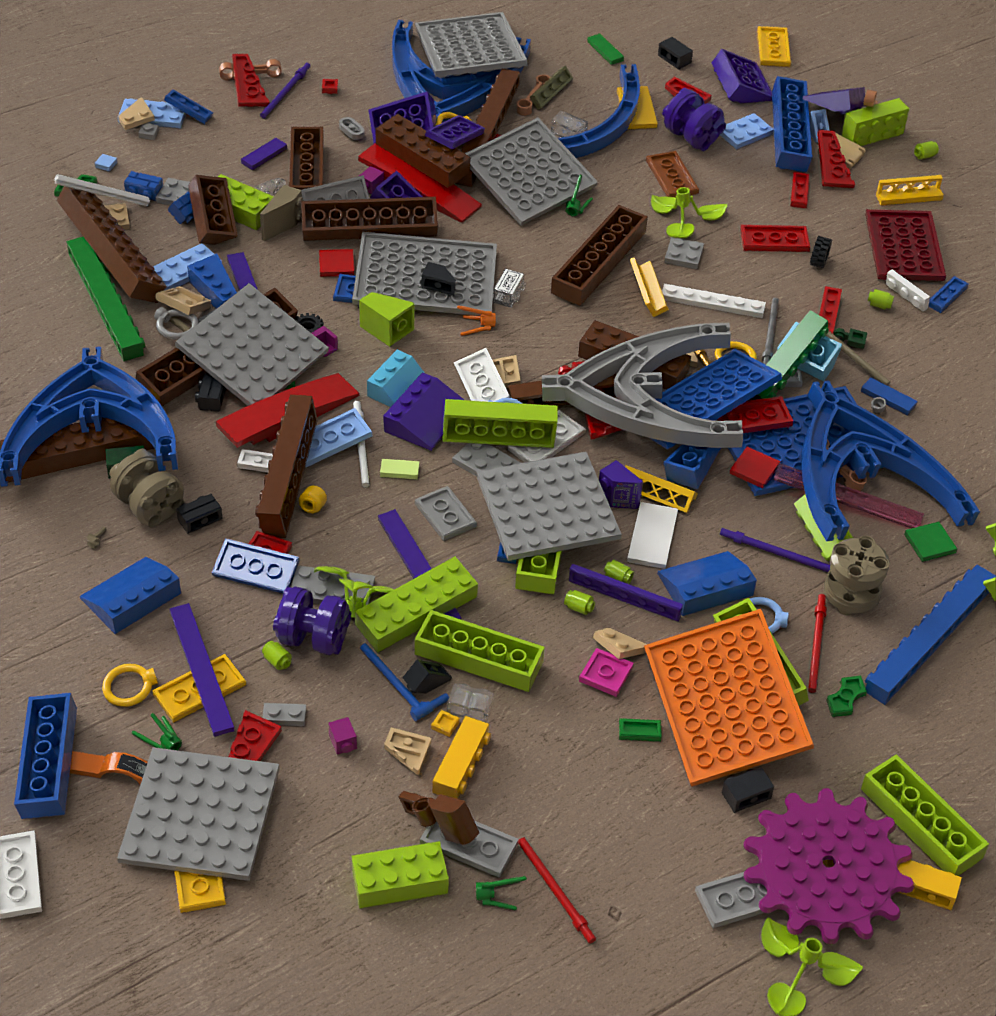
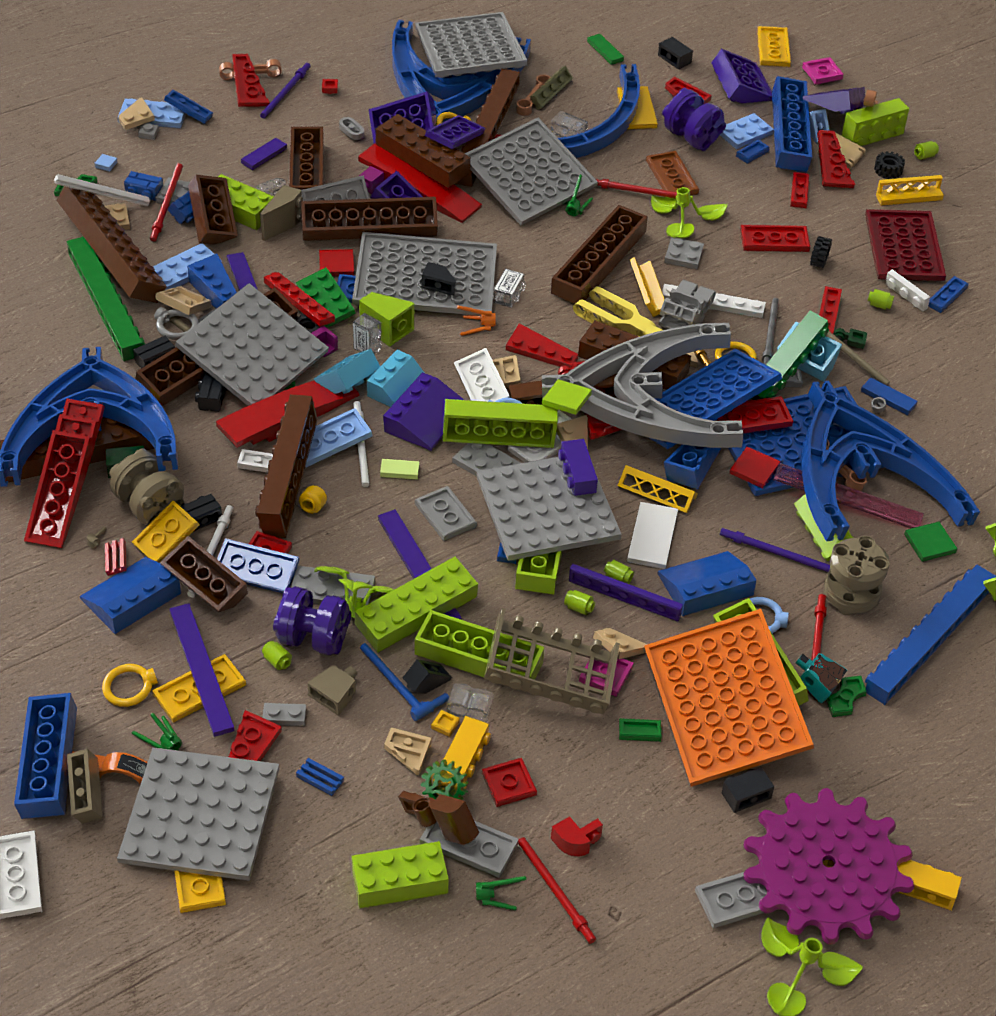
(64, 473): none -> red slope
(84, 786): none -> dark tan brick
(111, 554): none -> tile
(151, 351): none -> black brick
(157, 225): none -> red bar
(165, 532): none -> yellow tile
(205, 575): none -> reddish brown slope
(223, 523): none -> white bar
(299, 299): none -> red plate
(321, 773): none -> blue tile
(326, 291): none -> green plate
(333, 688): none -> dark tan torso
(342, 735): magenta brick -> none
(349, 372): none -> medium azure slope
(367, 334): none -> clear brick
(441, 775): none -> green gear
(509, 782): none -> red tile
(536, 346): none -> red wing
(553, 640): none -> dark tan window
(566, 397): none -> lime tile
(573, 429): none -> tan wing
(576, 840): none -> red brick
(578, 467): none -> dark purple brick
(606, 183): none -> red bar
(620, 486): dark purple slope -> none
(633, 322): none -> light yellow piece
(686, 305): none -> light grey connector
(752, 151): none -> blue tile
(820, 675): none -> torso
(822, 70): none -> dark pink plate
(889, 165): none -> black tyre
(924, 816): lime brick -> none

